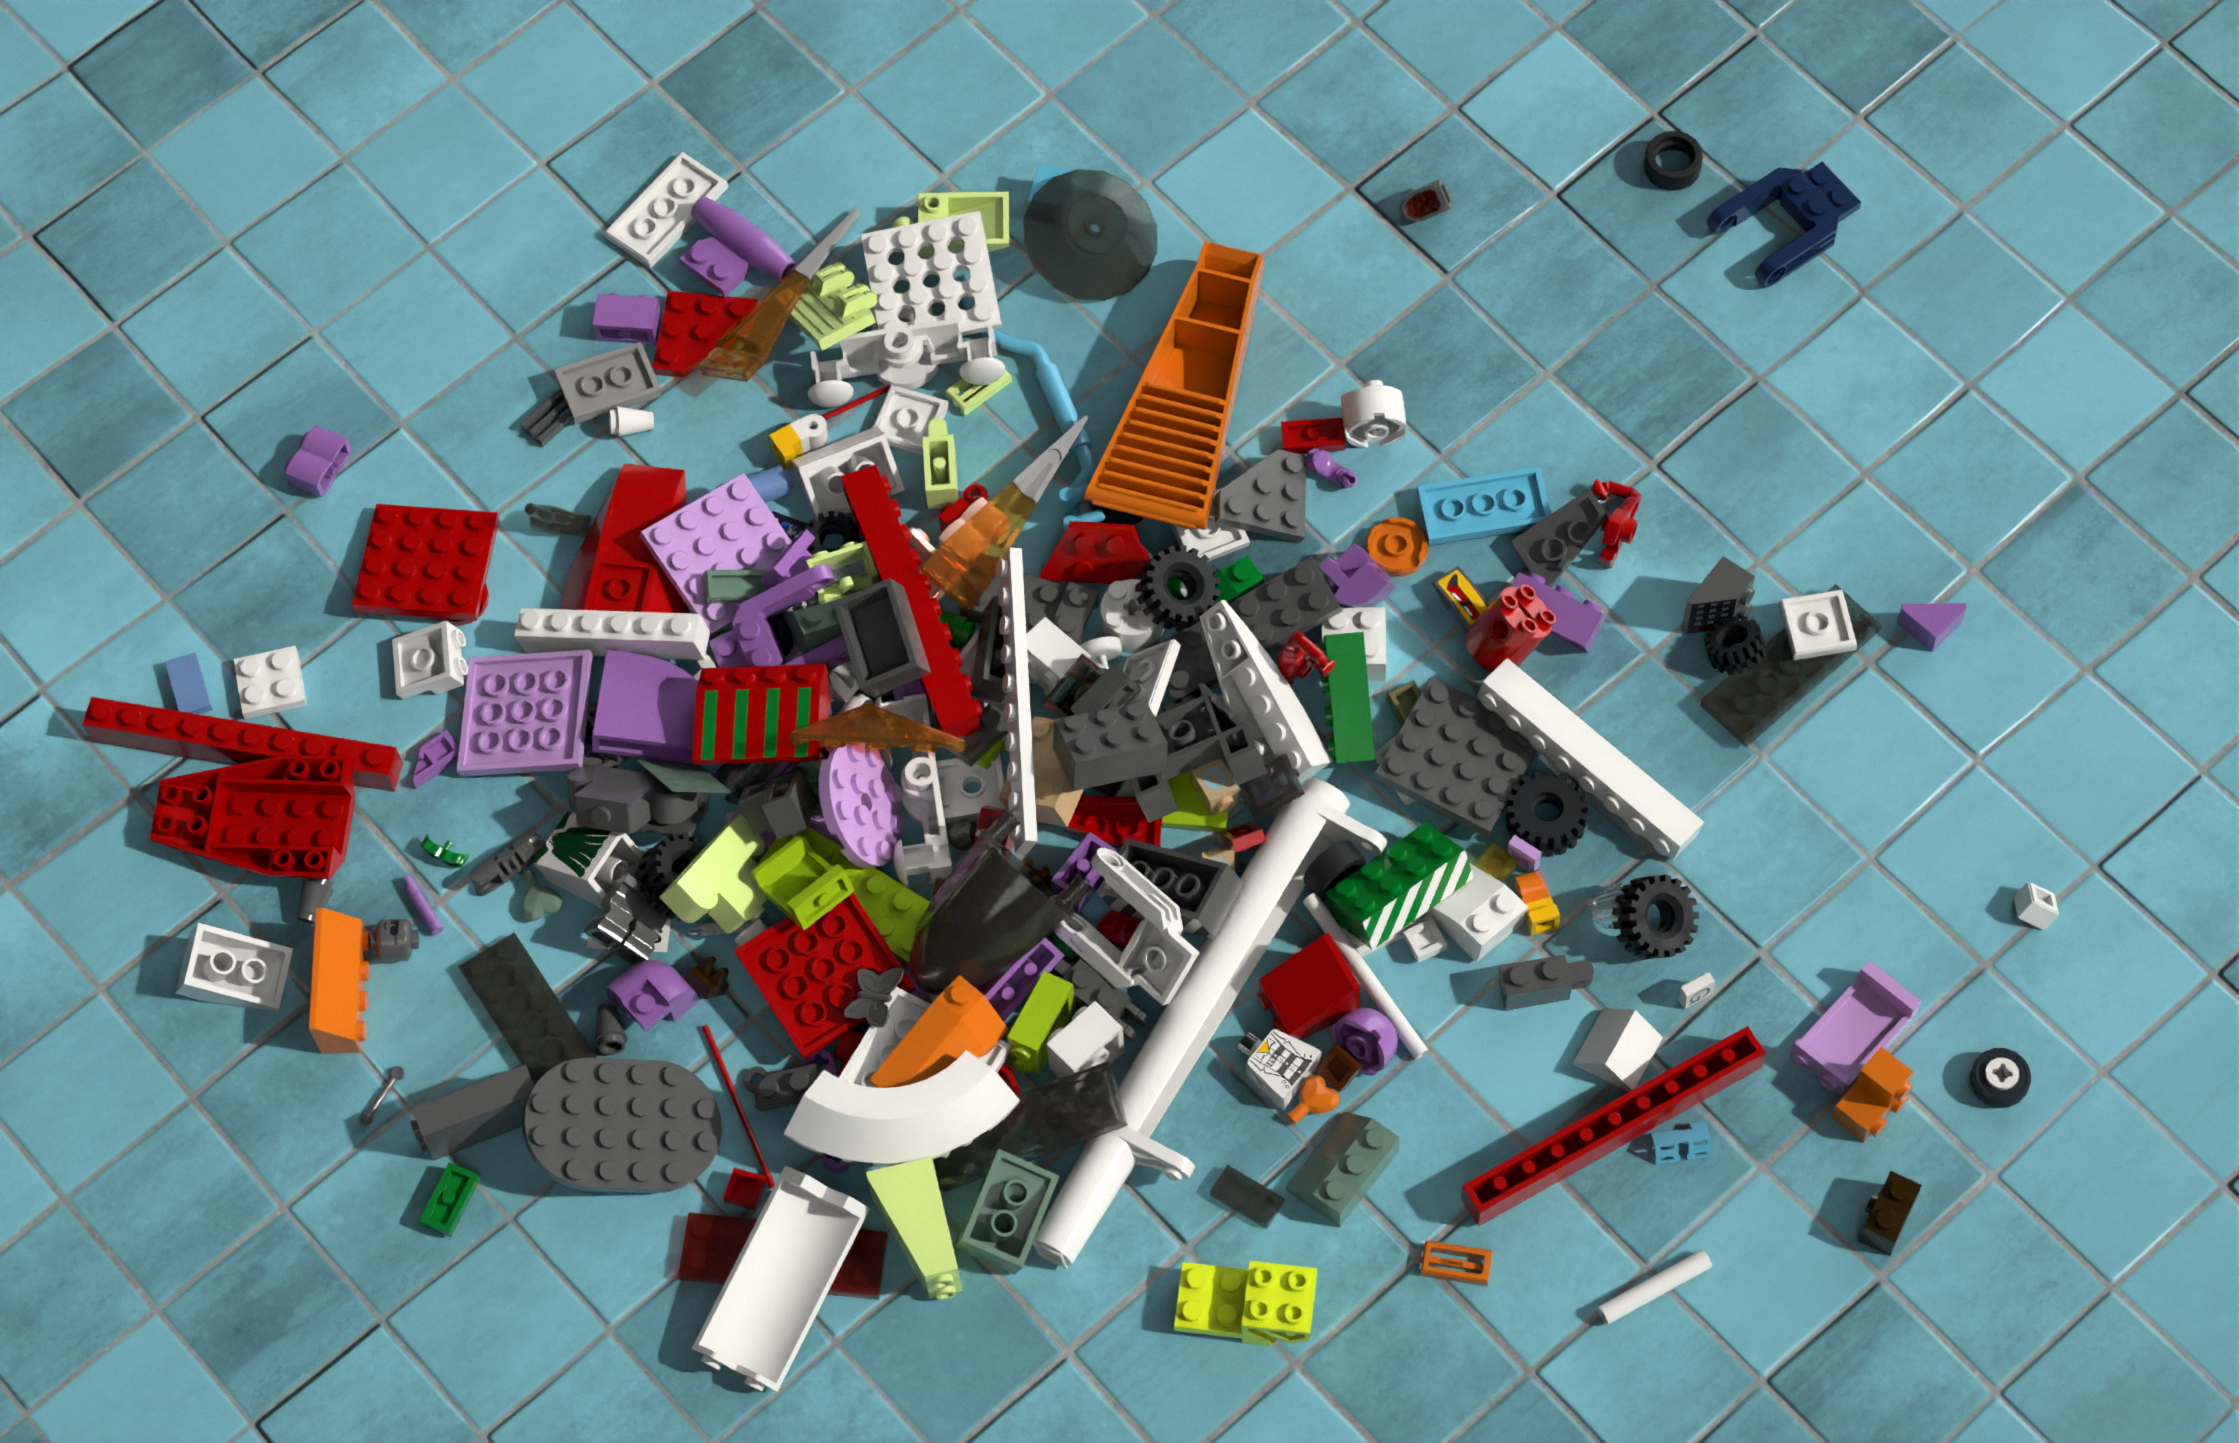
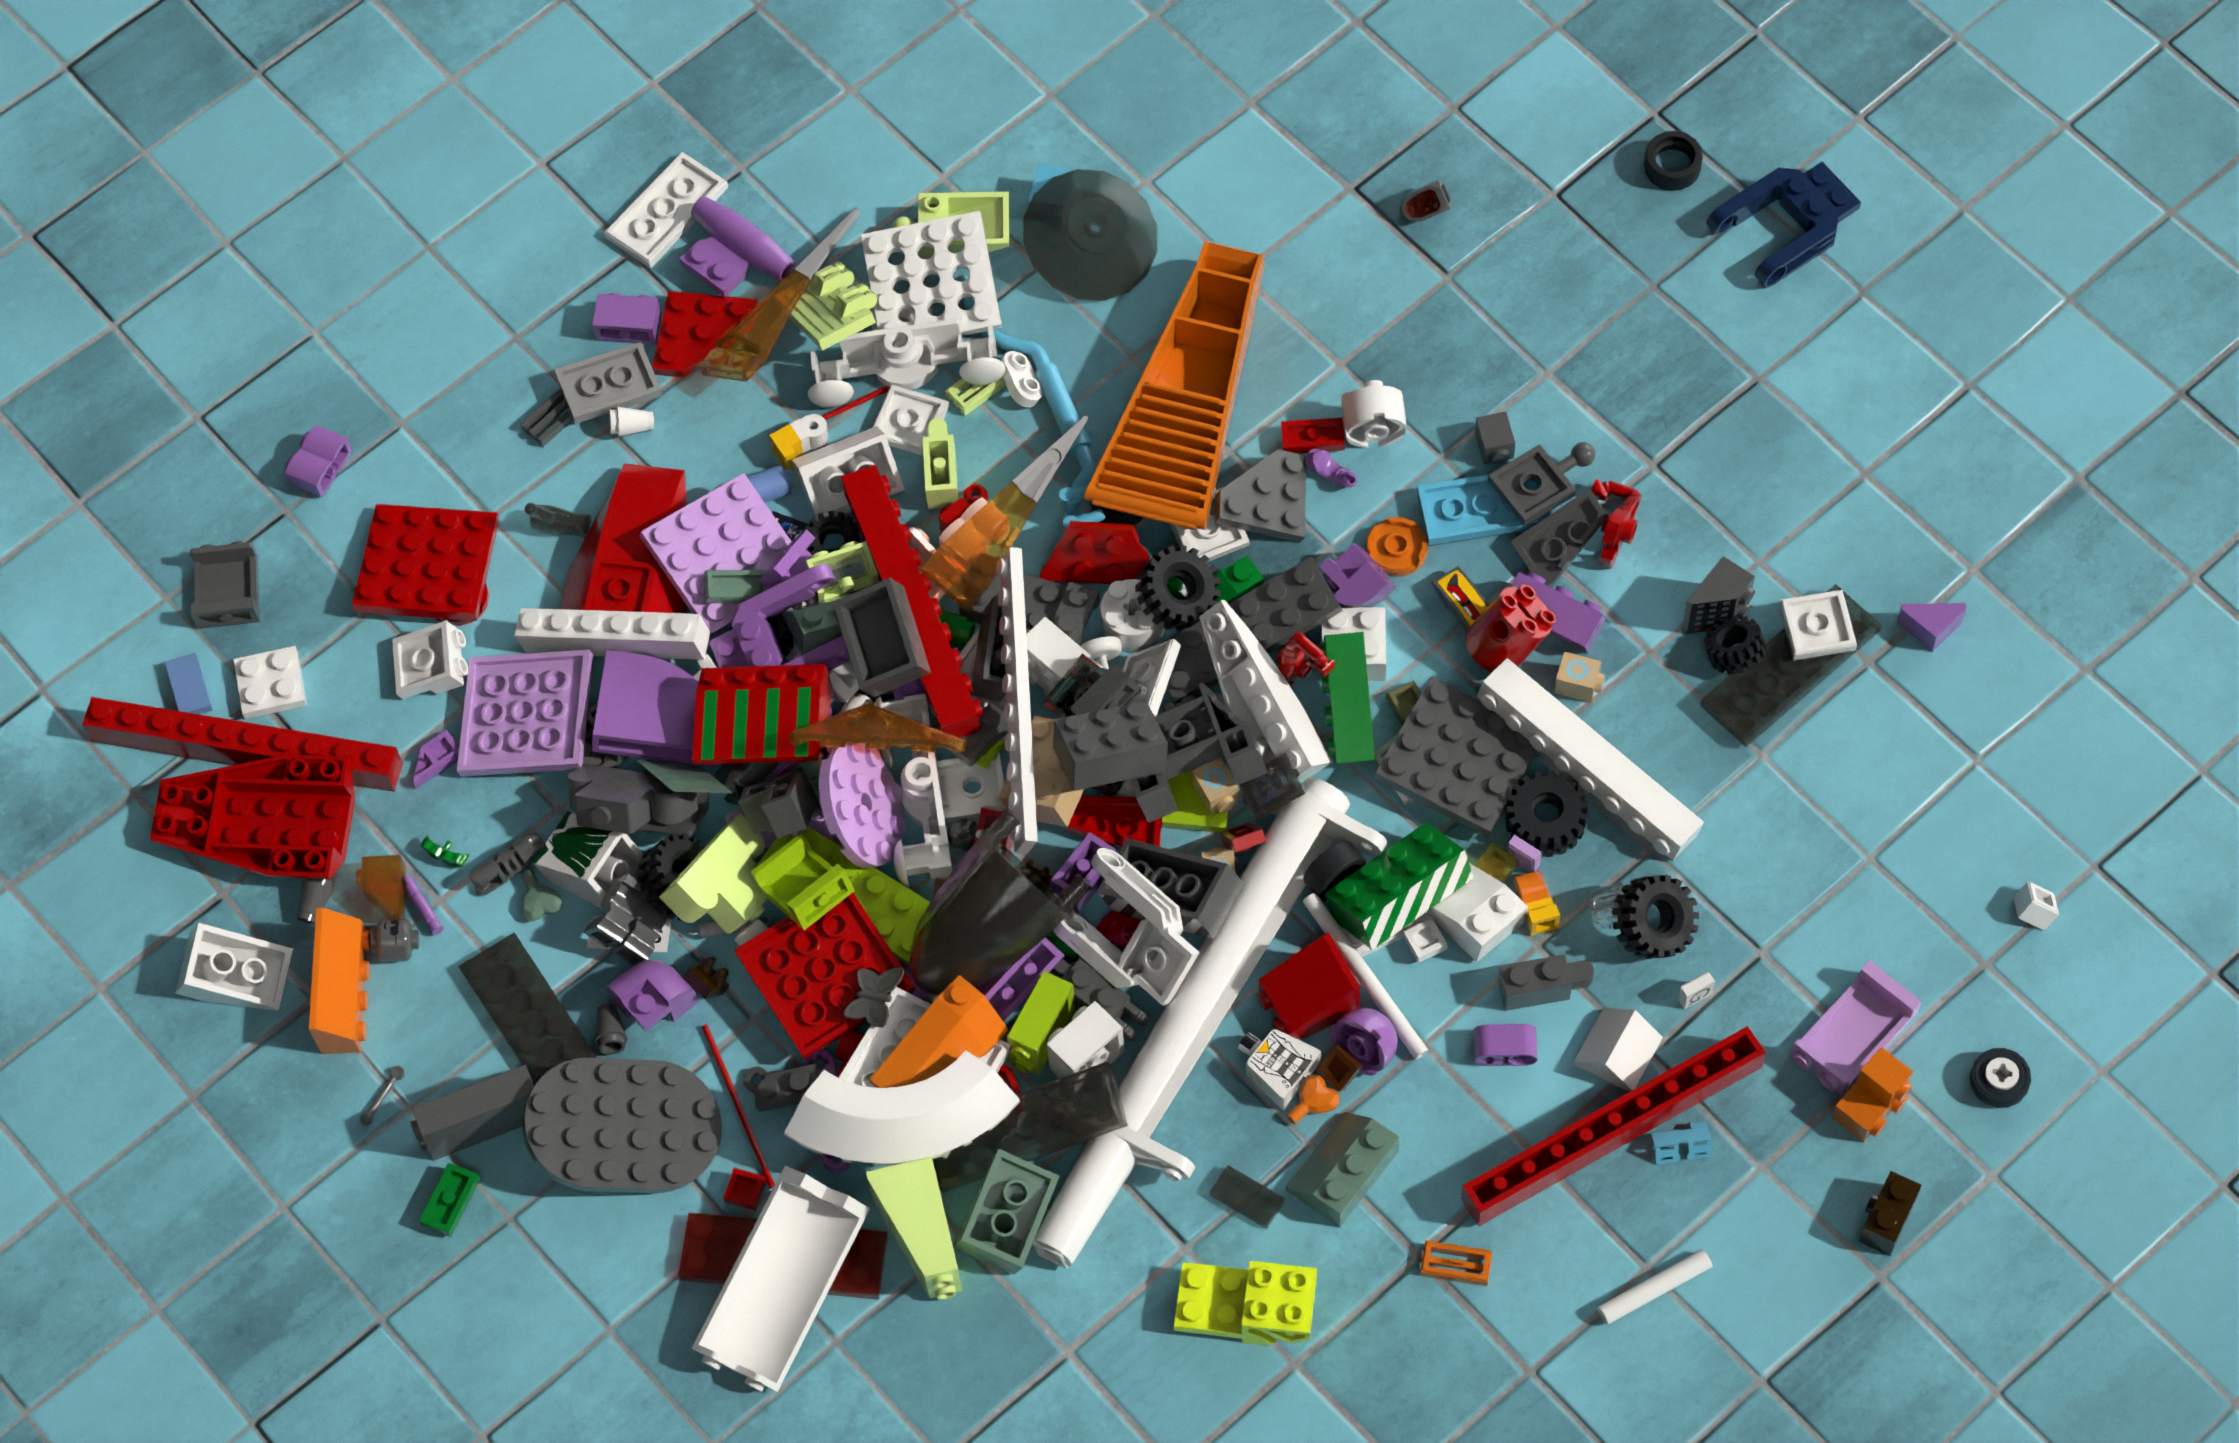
(225, 585): none -> dark grey panel
(384, 884): none -> clear orange slope
(1021, 379): none -> white plate
(1495, 438): none -> dark grey brick
(1505, 1045): none -> medium lavender beam
(1538, 466): none -> dark grey plate
(1579, 677): none -> tan brick

